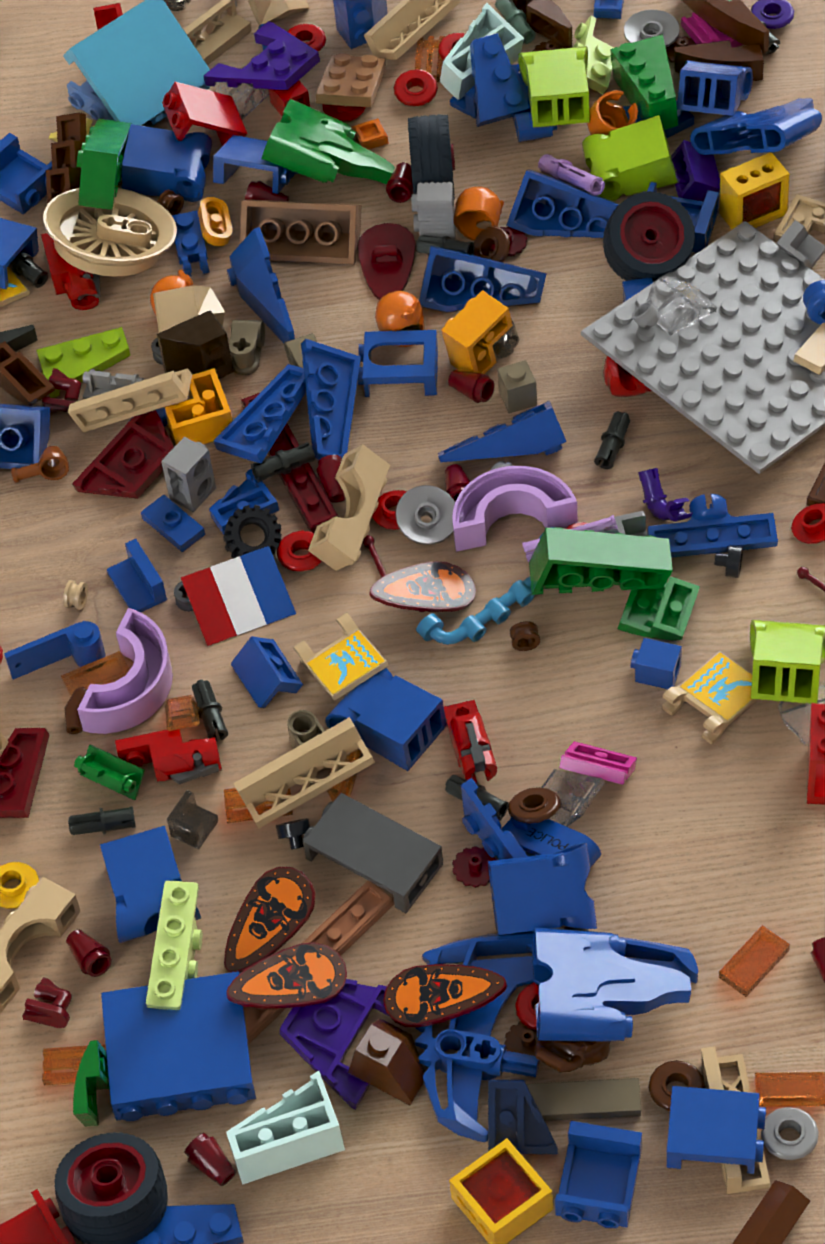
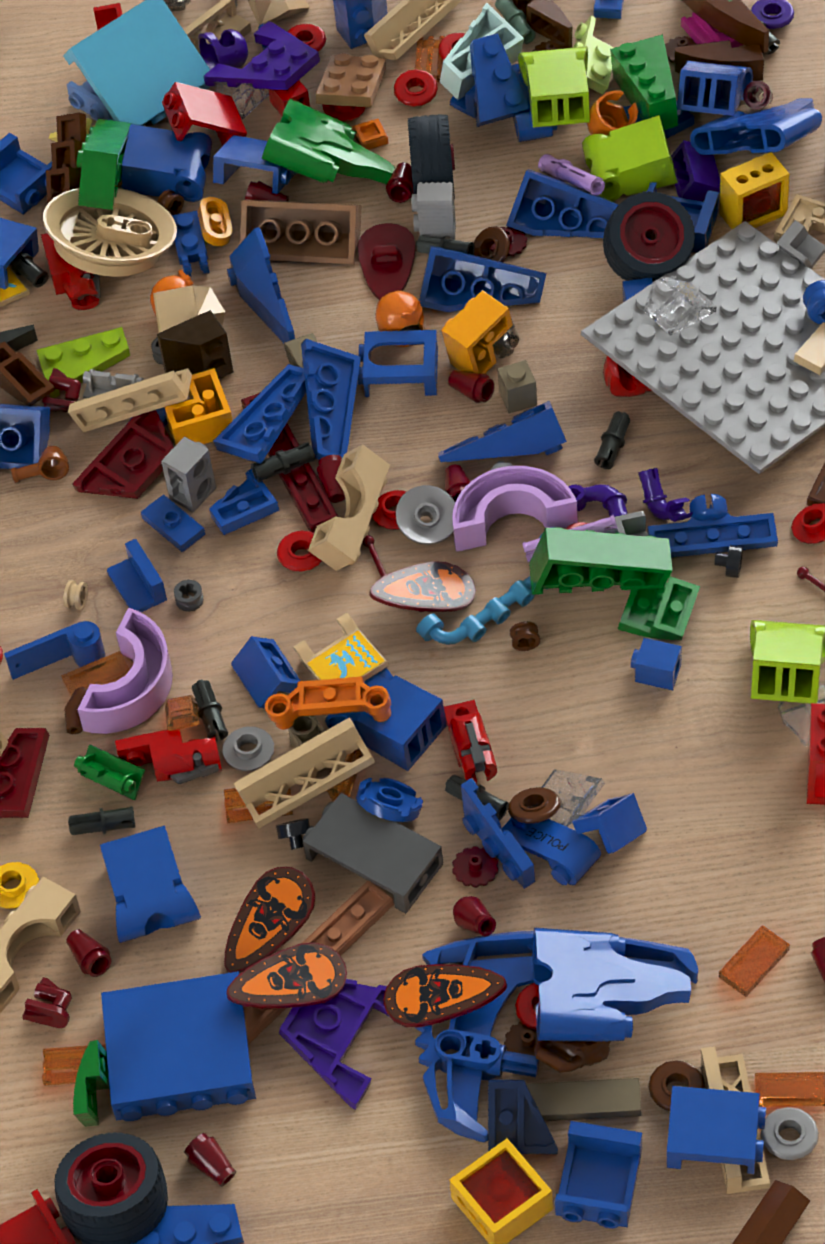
(174, 946): yellowish green bracket -> none
(190, 822): clear smoke panel -> none
(228, 50): none -> dark purple helmet
(238, 595): sticker -> none
(246, 345): dark tan piece -> none
(248, 760): none -> light grey piece
(251, 516): black tyre -> none
(286, 1134): light aqua wedge -> none
(328, 697): none -> orange plate
(389, 799): none -> blue tile
(389, 1061): reddish brown slope -> none
(473, 916): none -> dark red cone
(476, 206): orange helmet -> none
(542, 891): blue piece -> none
(598, 762): dark pink plate -> none
(610, 497): none -> dark purple piece
(617, 821): none -> blue panel
(646, 315): light grey hinge -> none
(650, 24): light grey dish -> none
(717, 690): flag -> none
(752, 93): none -> dark red cone

